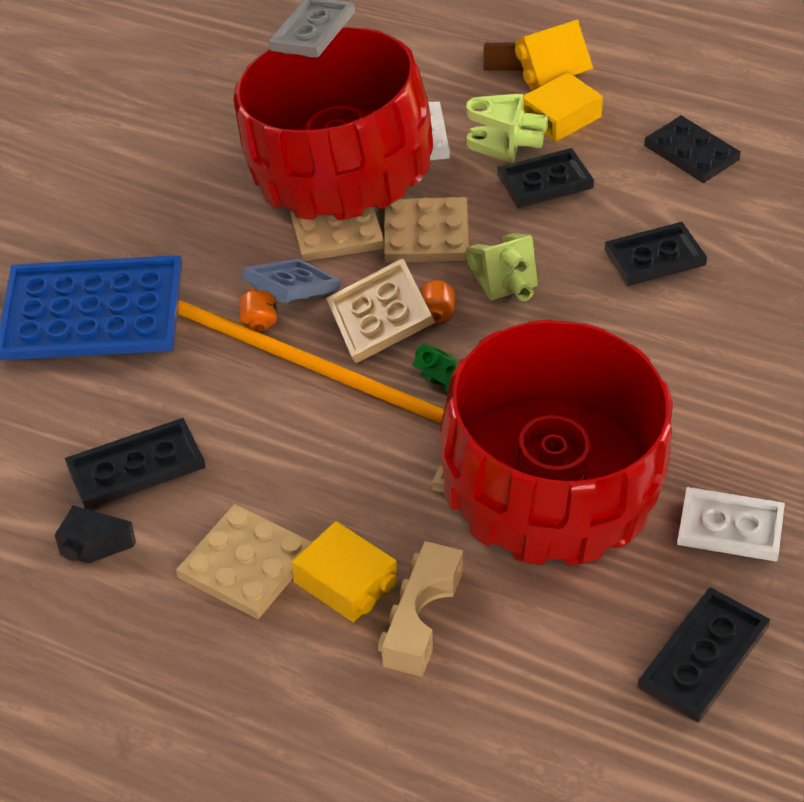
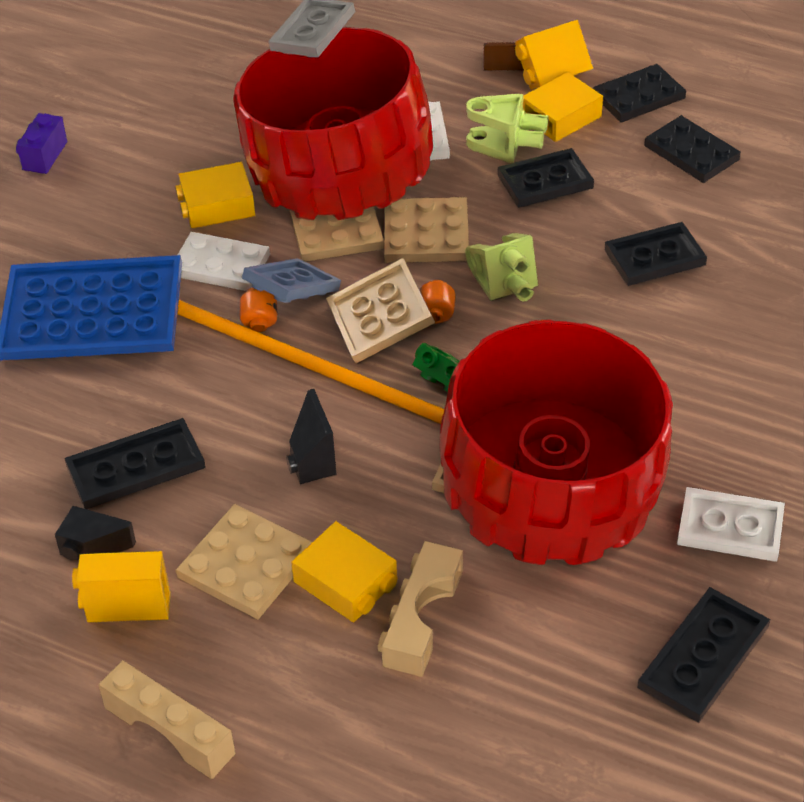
(41, 143): none -> dark purple brick
(122, 586): none -> yellow brick
(194, 734): none -> tan arch
(215, 195): none -> yellow brick
(220, 260): none -> white plate
(312, 443): none -> black slope
(640, 92): none -> black plate

